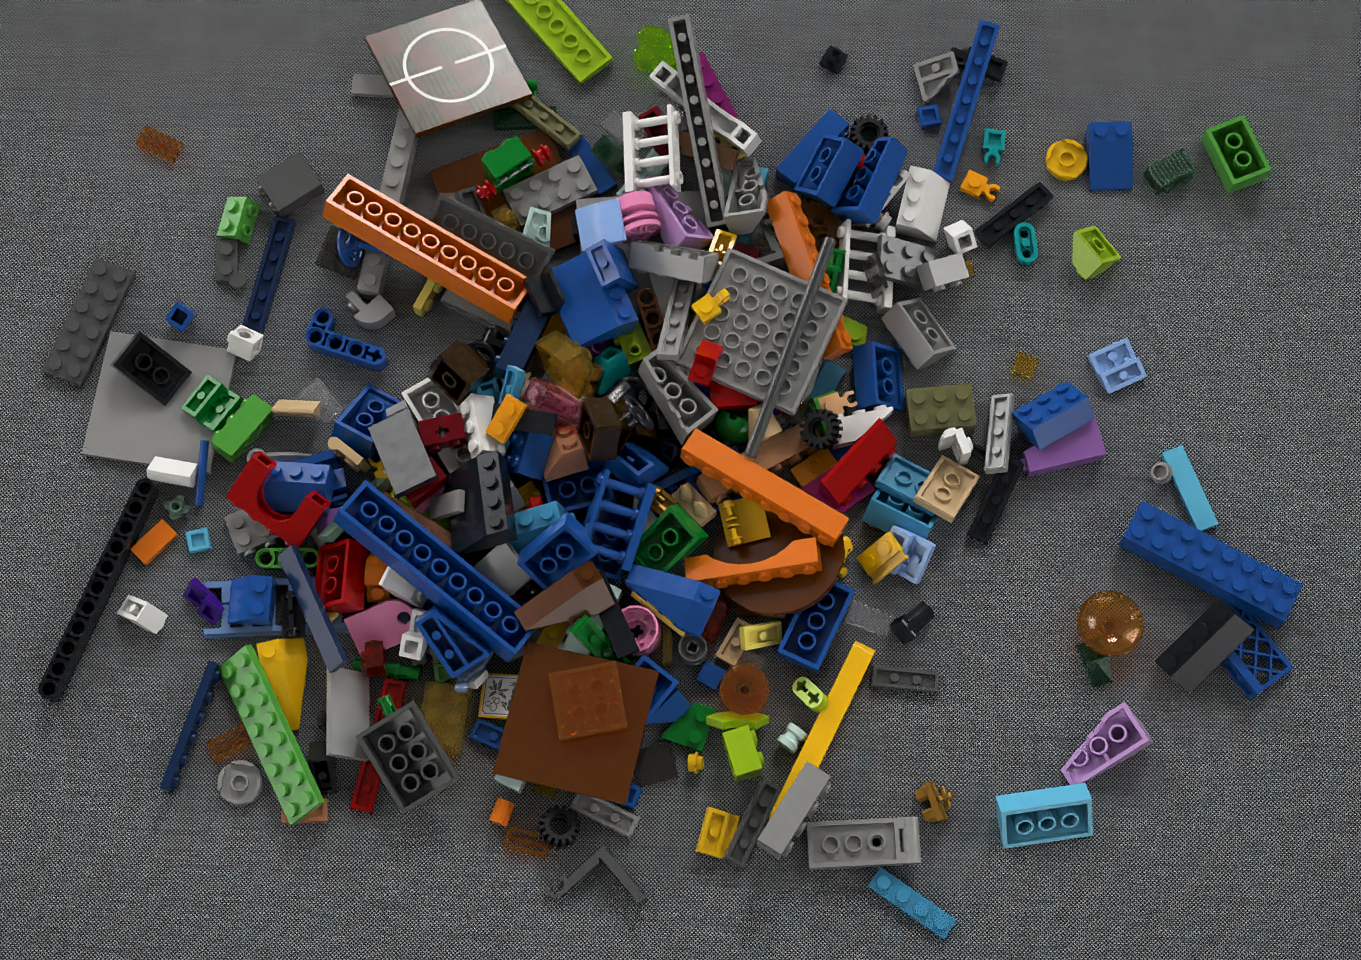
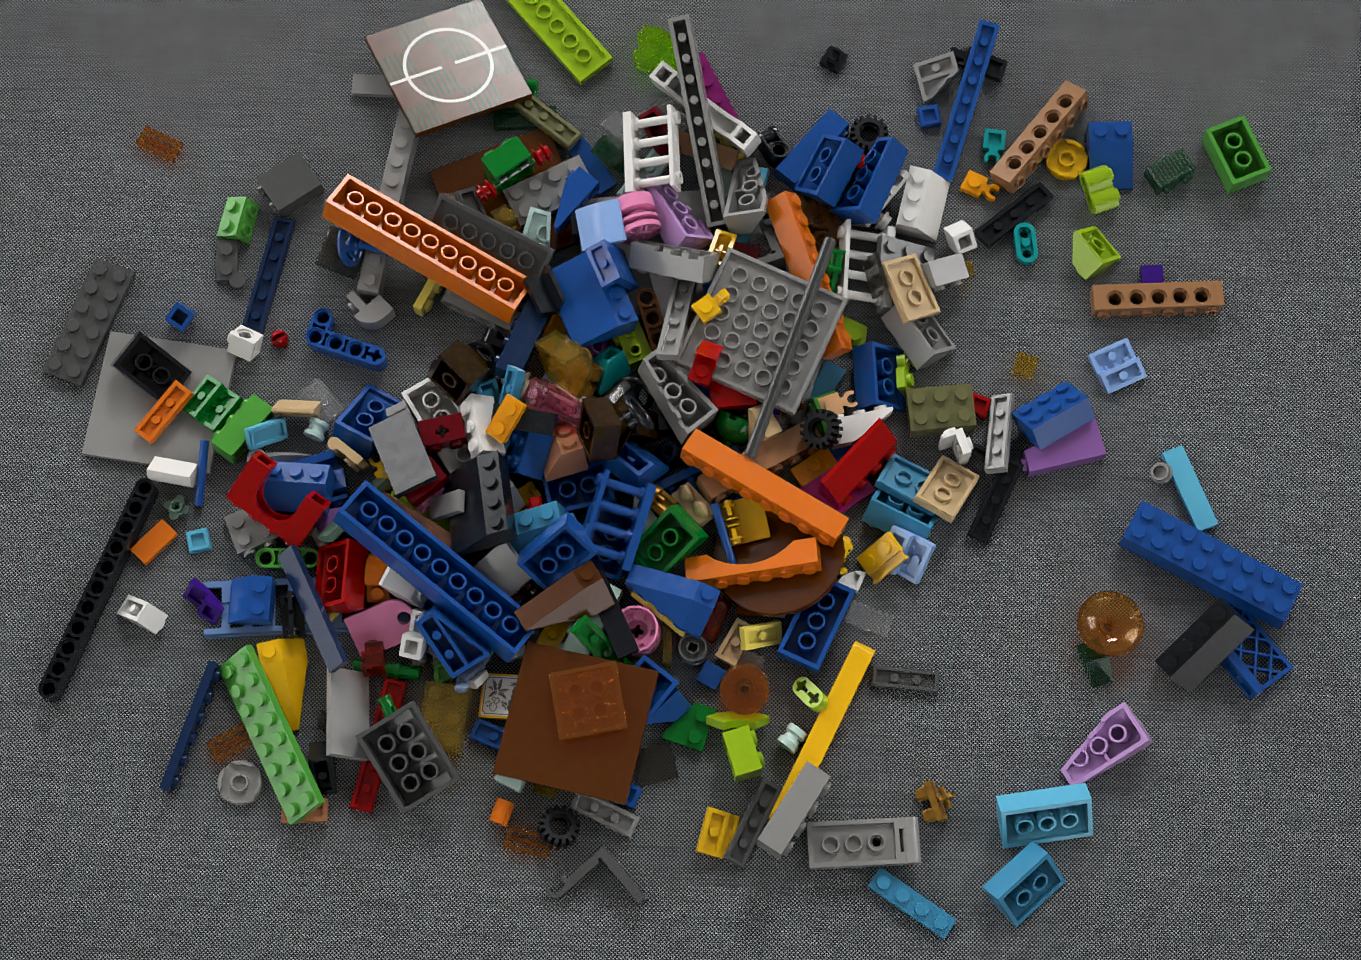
(163, 412): none -> orange plate
(266, 433): none -> medium azure tile
(280, 342): none -> red hinge
(316, 429): none -> light aqua wheel
(576, 194): none -> blue slope
(695, 762): yellow plate -> none
(723, 534): none -> blue bar
(771, 145): none -> black piece
(853, 580): none -> white tile
(903, 378): none -> lime plate
(907, 626): black piece -> none
(910, 289): none -> tan tile
(981, 405): none -> red tile
(1024, 883): none -> dark azure slope
(1039, 137): none -> medium nougat brick
(1099, 189): none -> lime brick
(1144, 292): none -> medium nougat brick
(1151, 274): none -> dark purple tile

